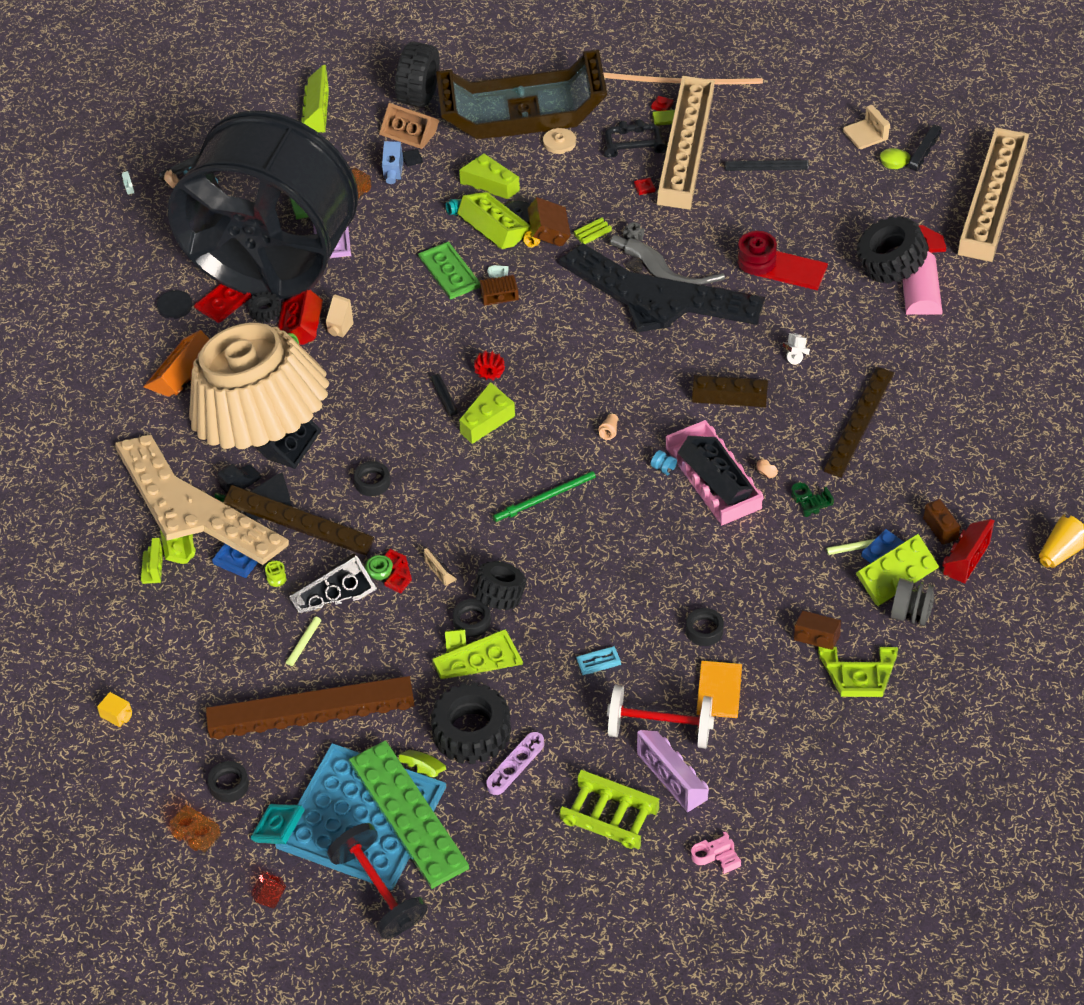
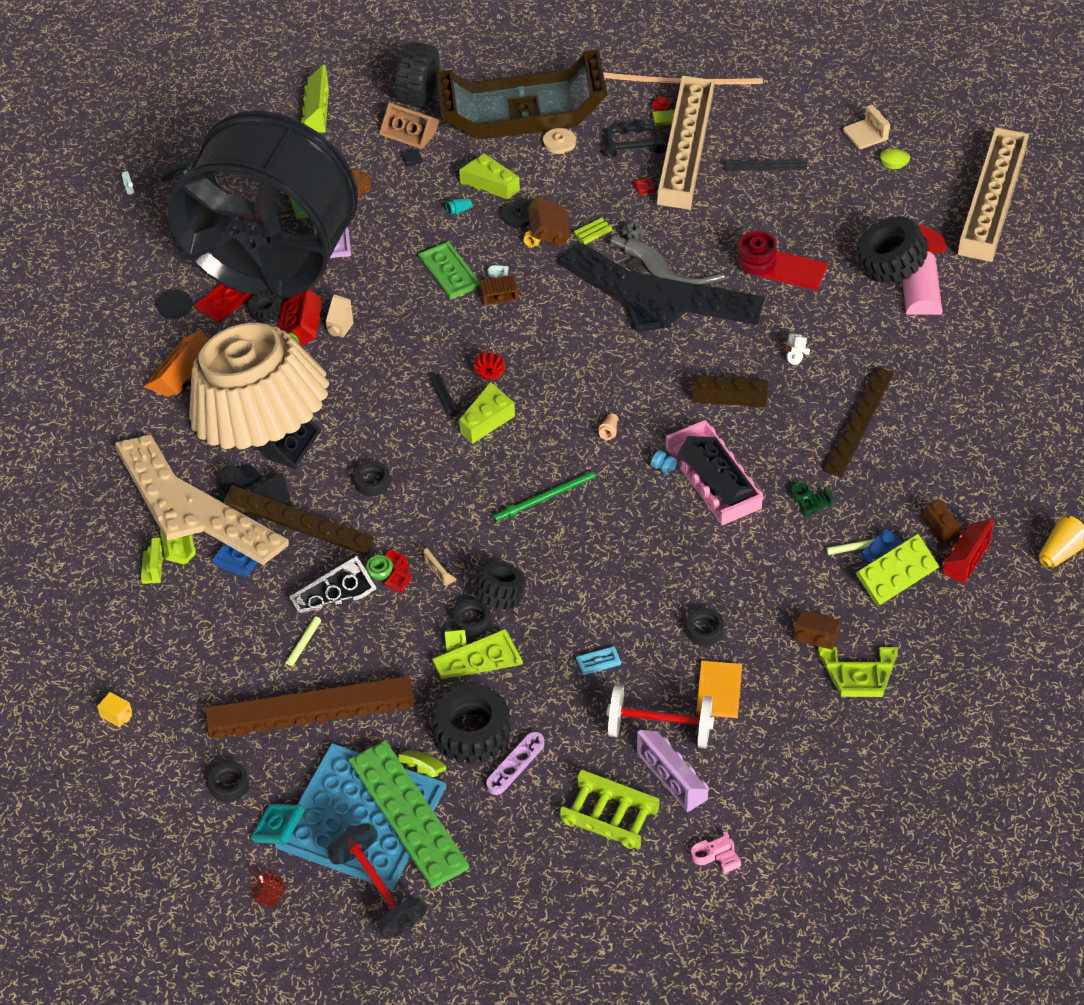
(171, 178): light nougat plate -> none
(197, 826): clear orange brick -> none
(275, 573): lime wheel -> none
(392, 168): medium blue torso -> none
(493, 219): lime slope -> none
(766, 469): light nougat plate -> none
(912, 602): dark grey wheel -> none
(924, 148): black beam -> none

